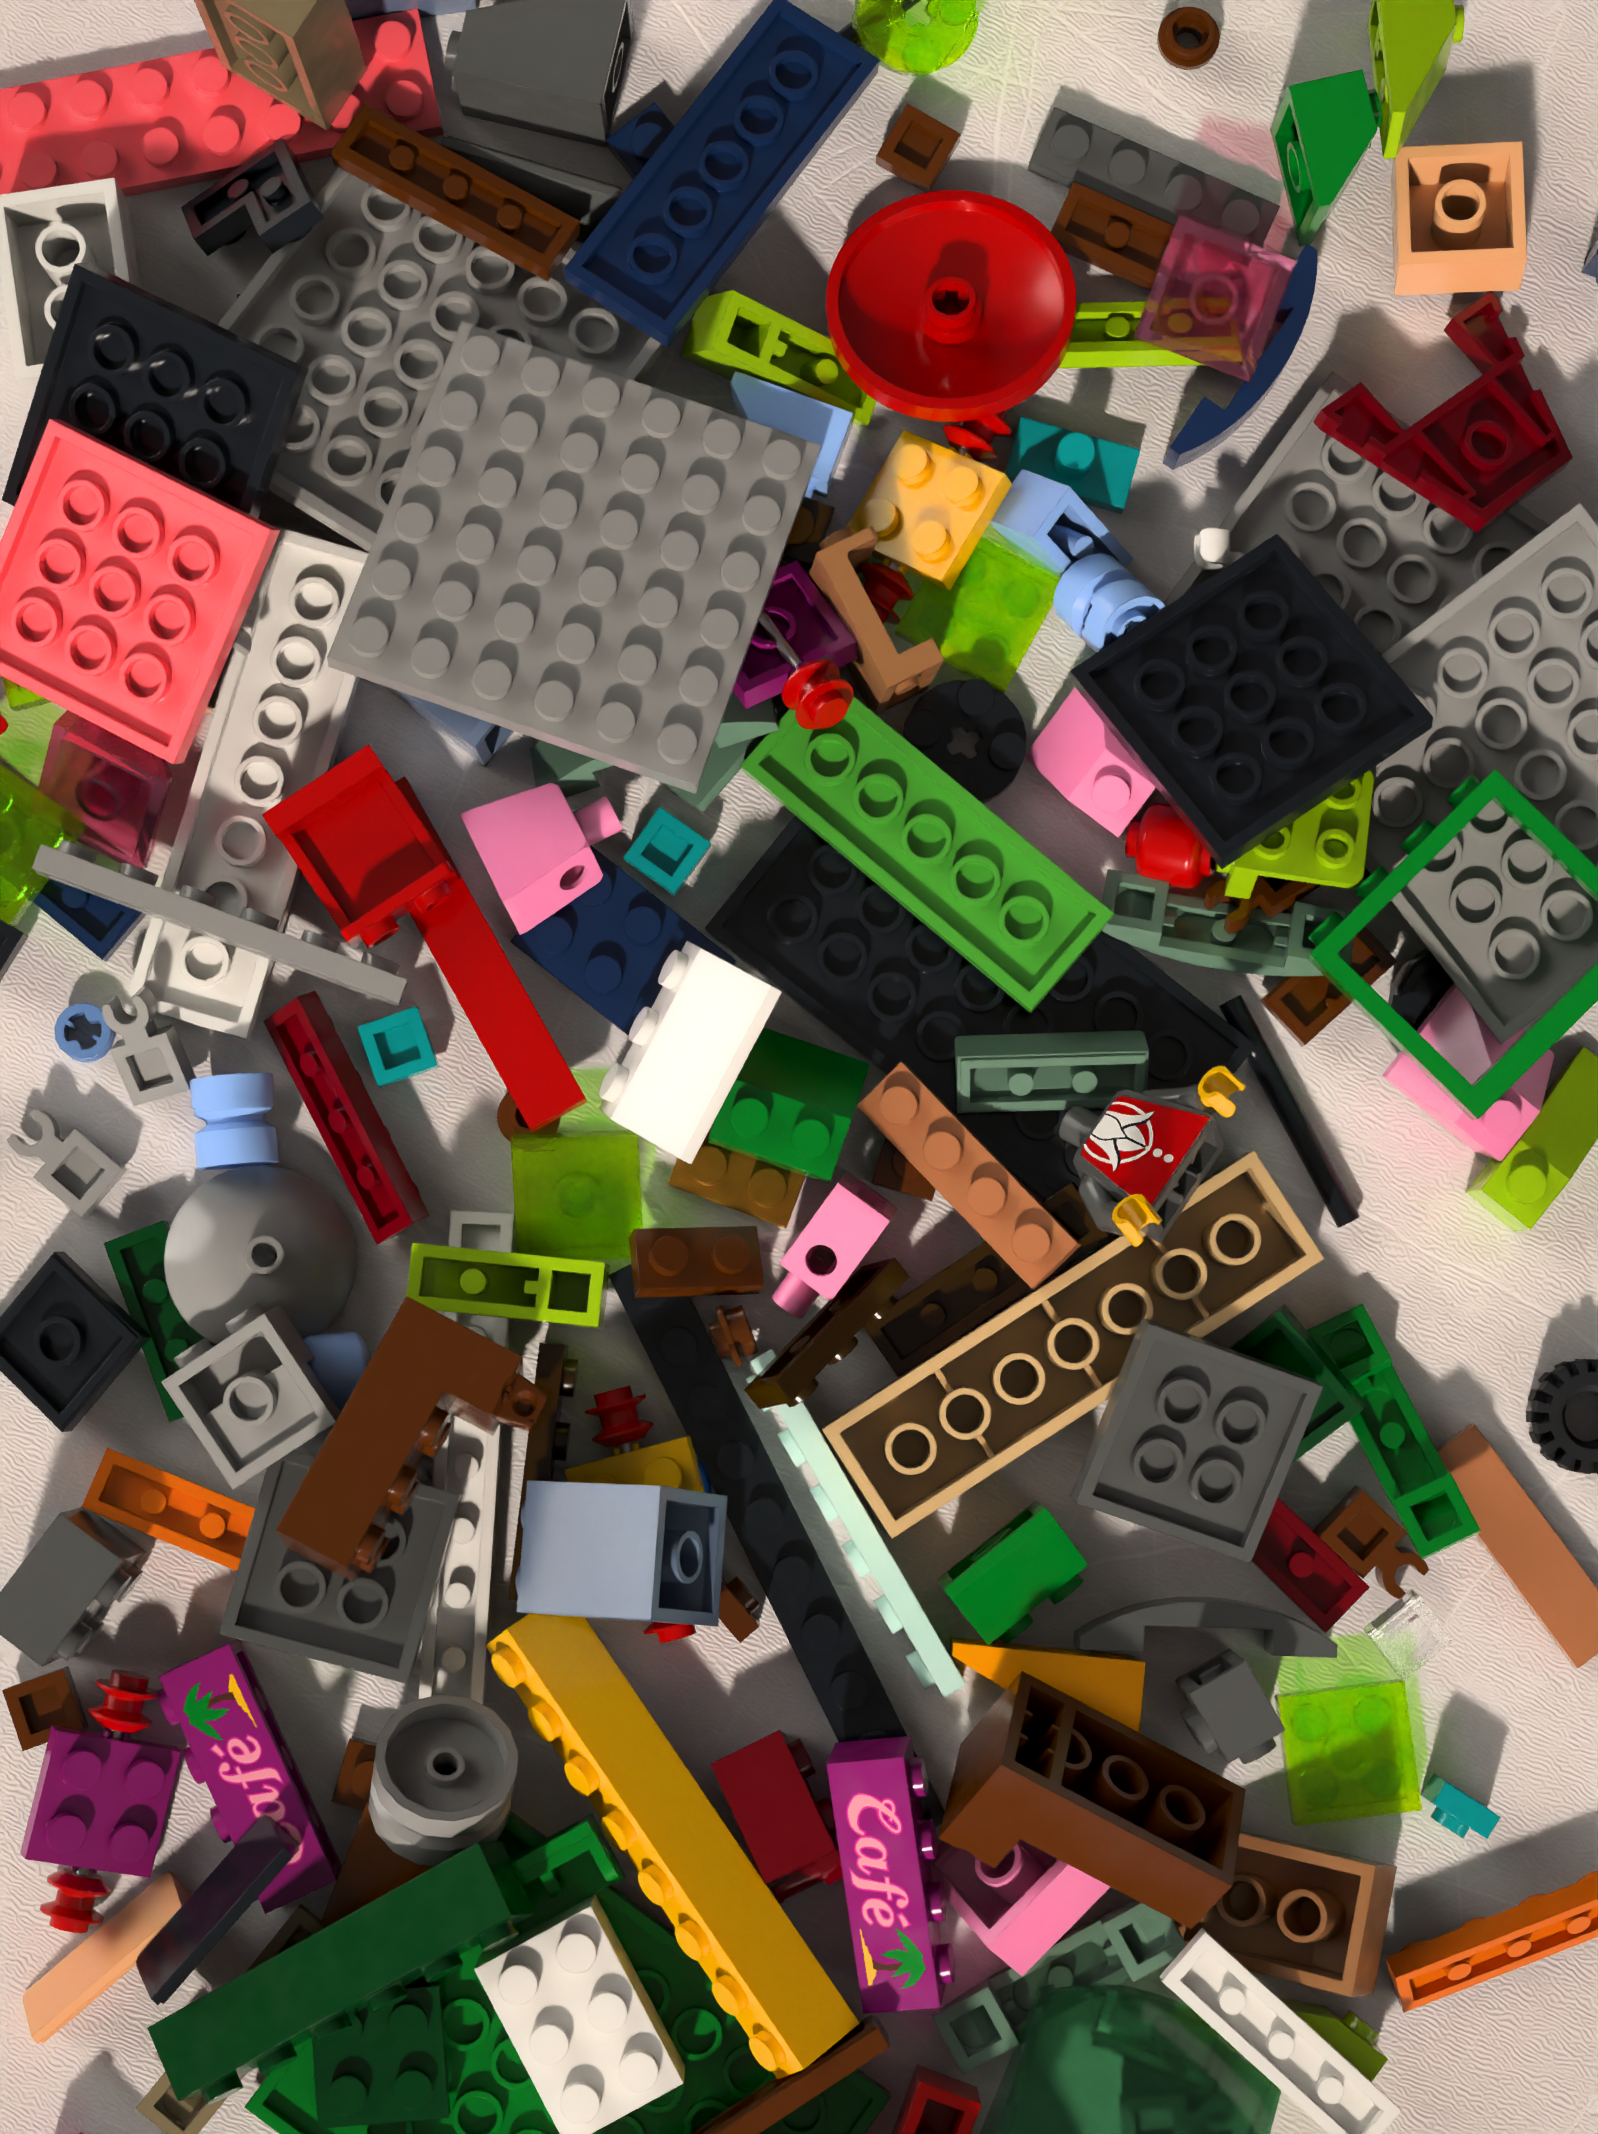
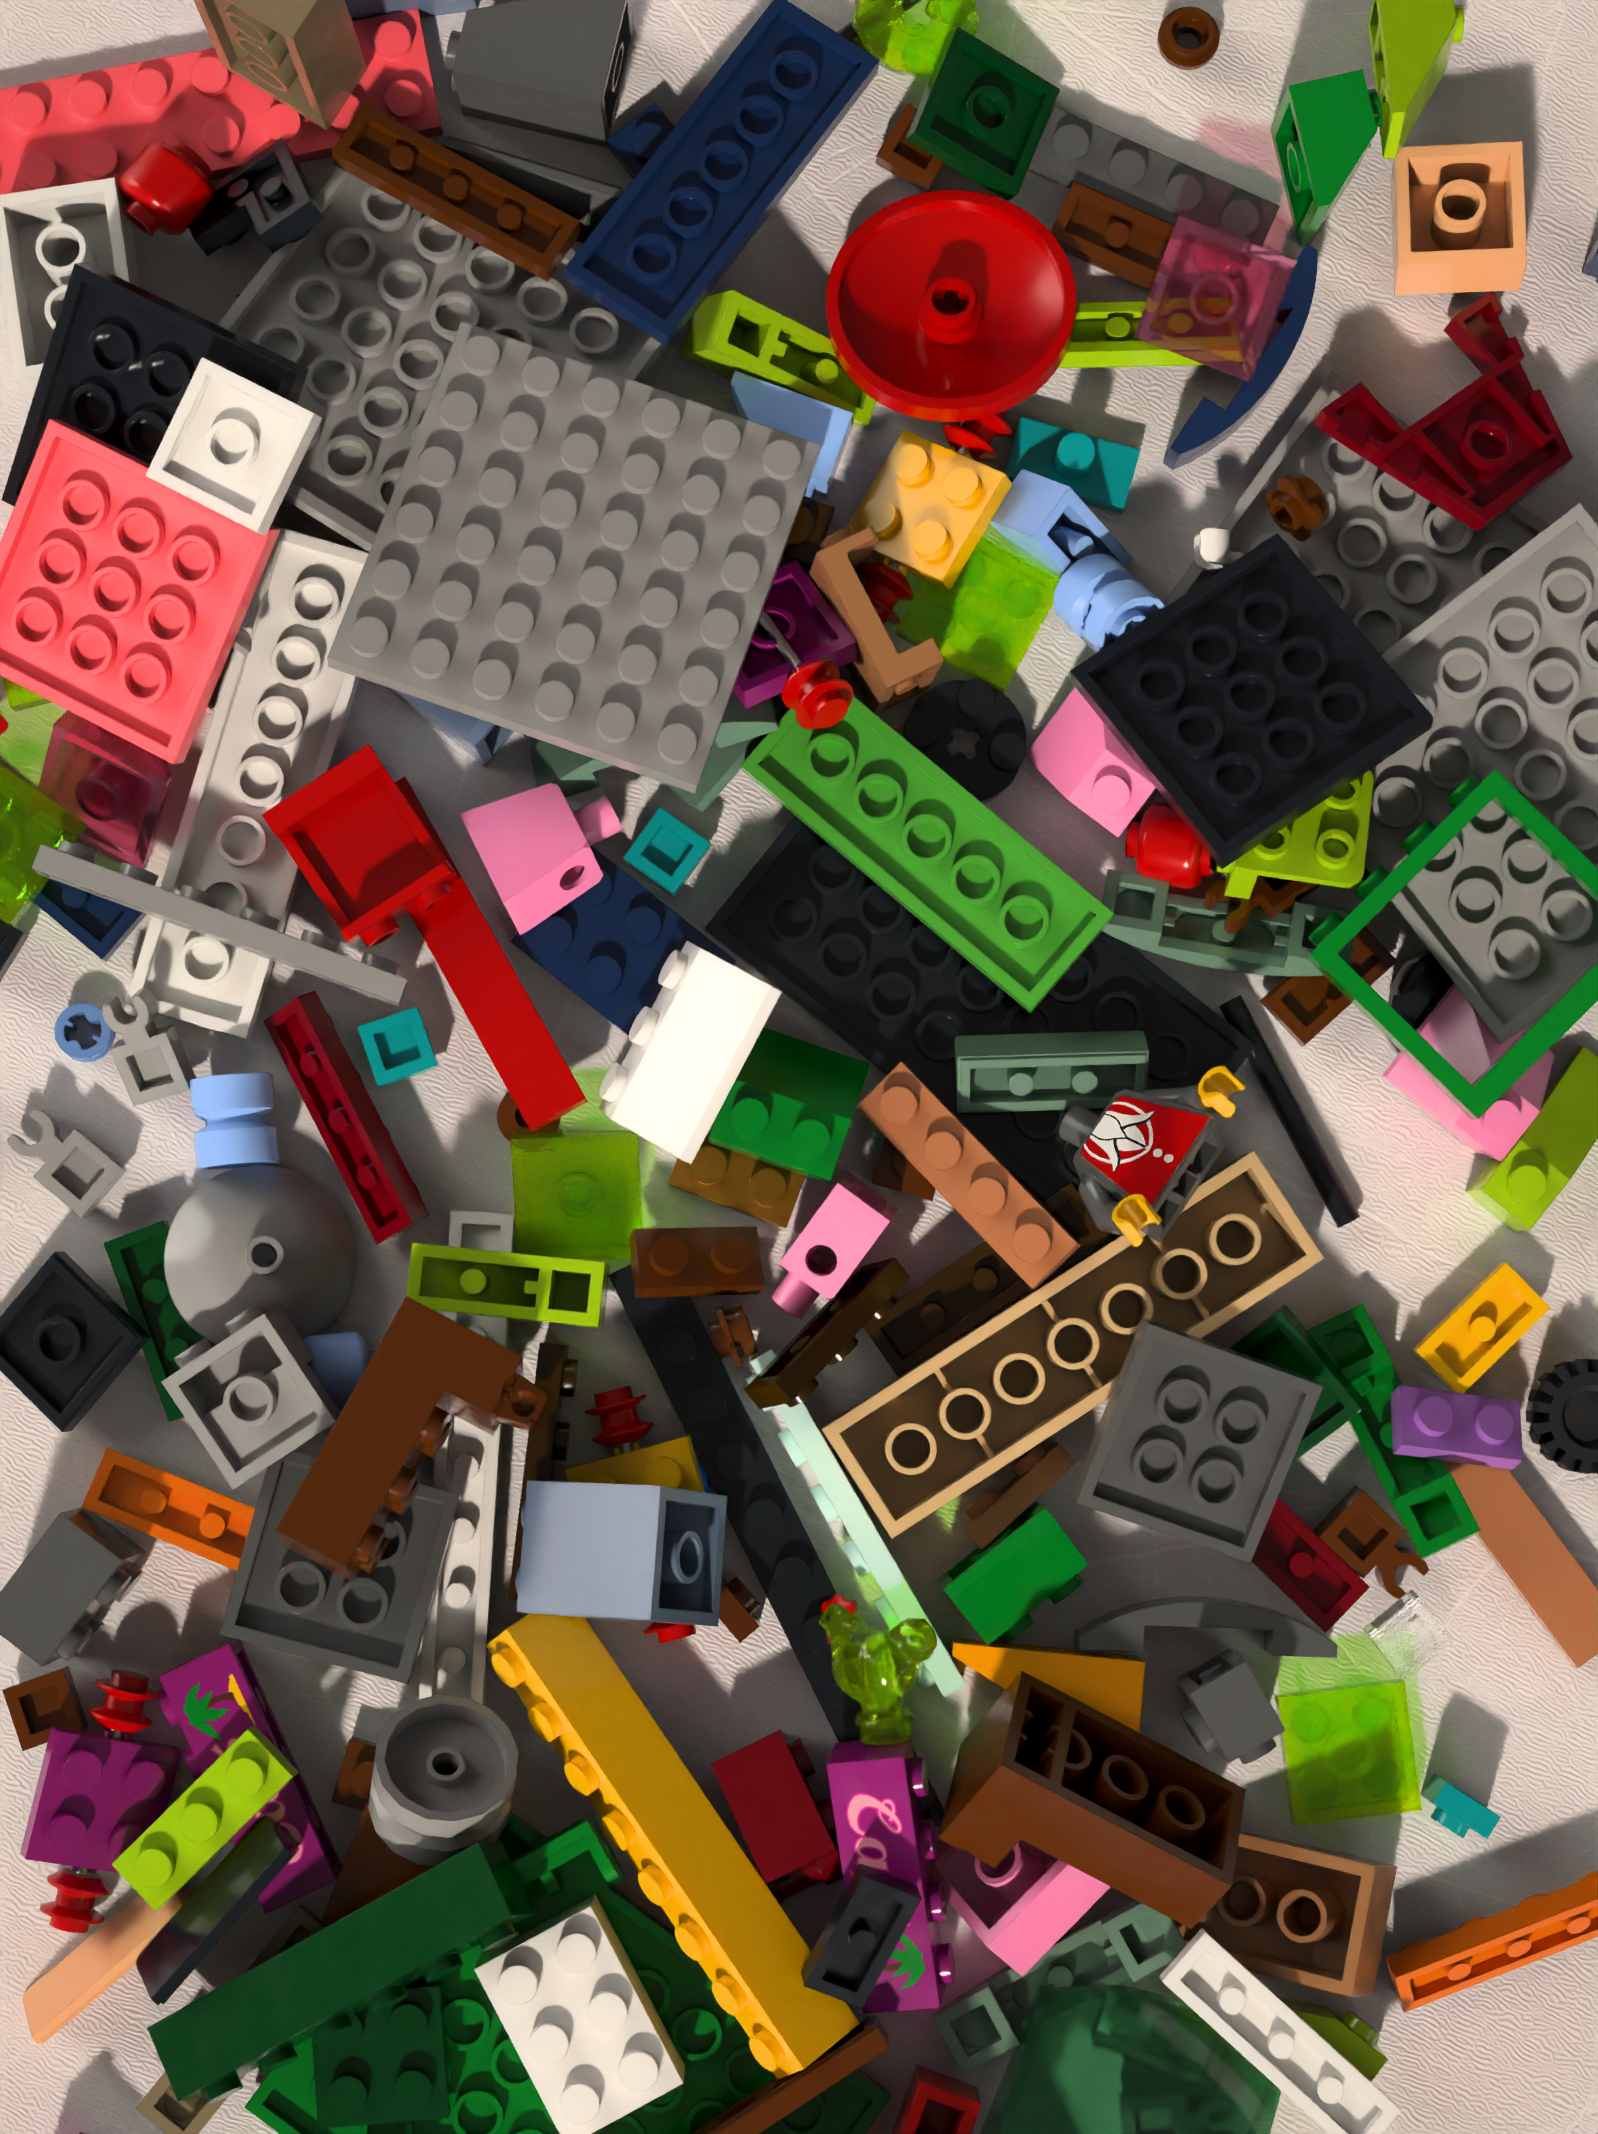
(165, 188): none -> red head
(205, 1818): none -> lime plate
(233, 446): none -> white plate
(860, 1935): none -> black plate
(877, 1667): none -> clear neon green animal
(982, 114): none -> dark green tile
(1035, 1473): none -> medium nougat plate
(1297, 505): none -> reddish brown plate
(1456, 1427): none -> medium lavender plate
(1481, 1329): none -> yellow plate

